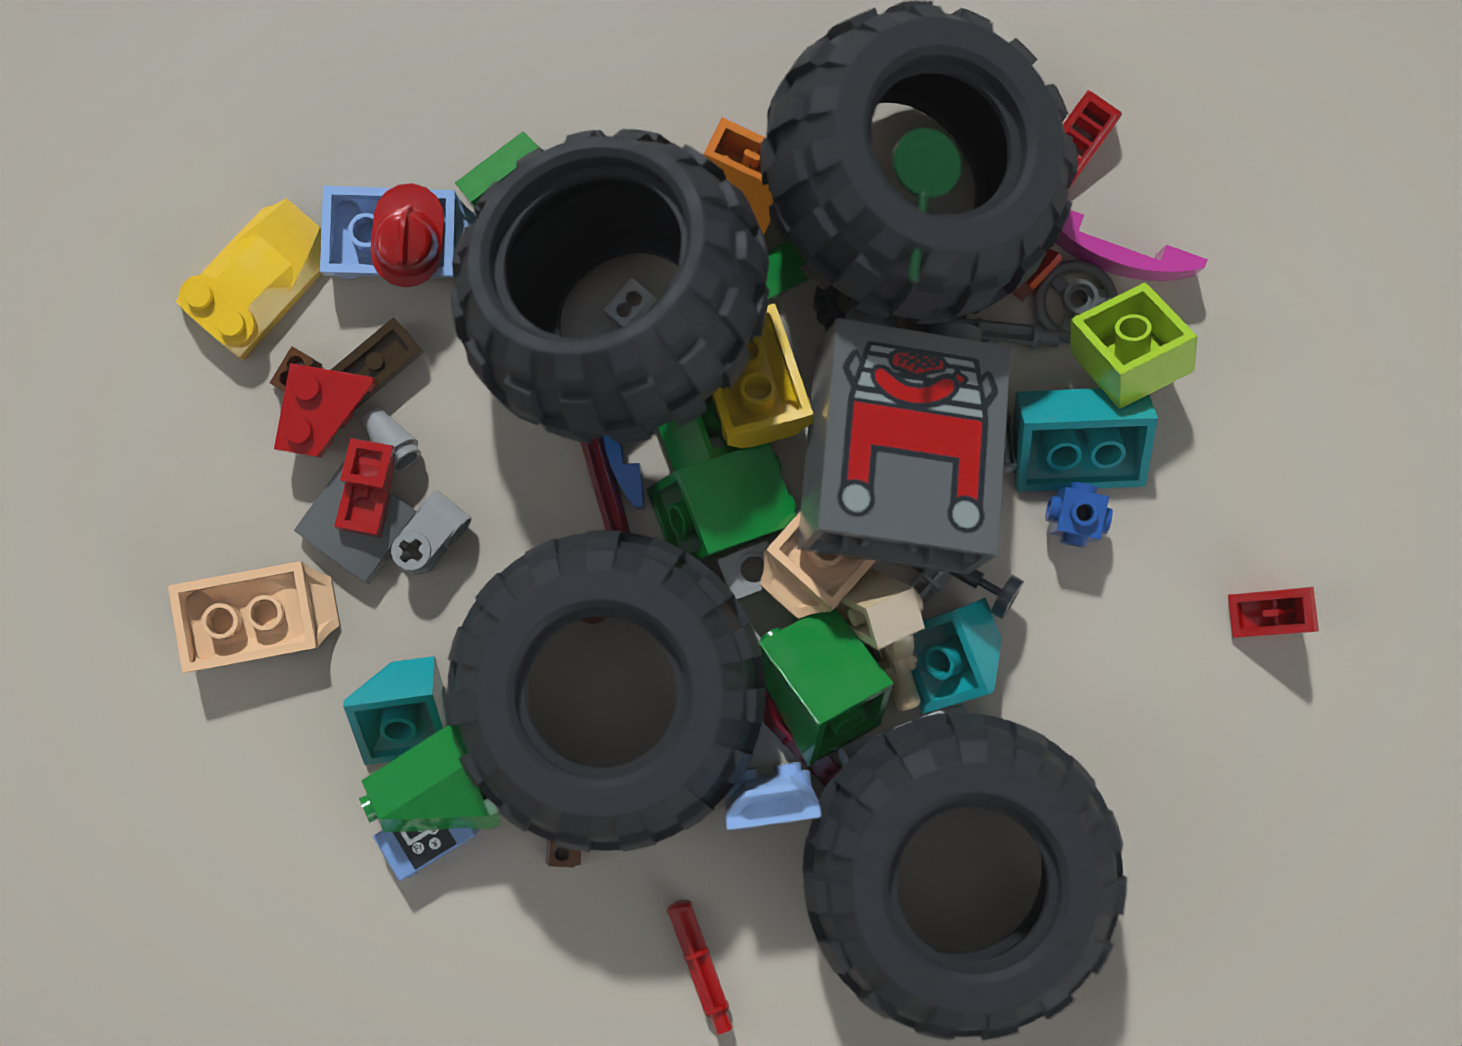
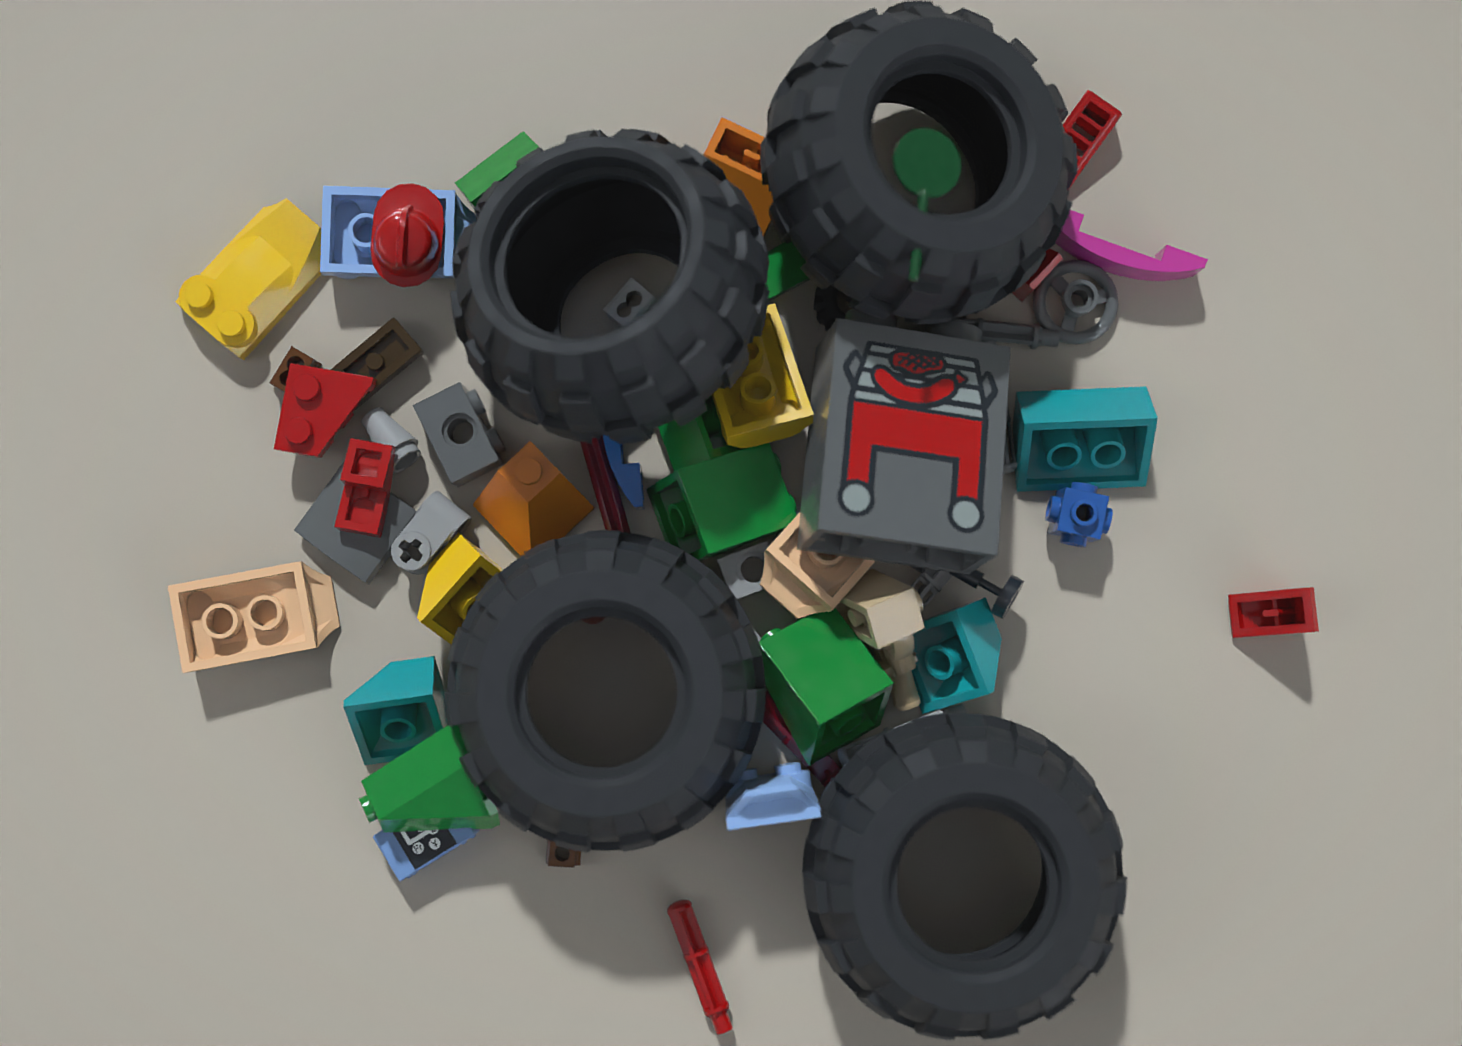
(440, 417): none -> dark grey brick
(452, 586): none -> yellow slope
(531, 501): none -> orange slope
(1133, 345): lime brick -> none

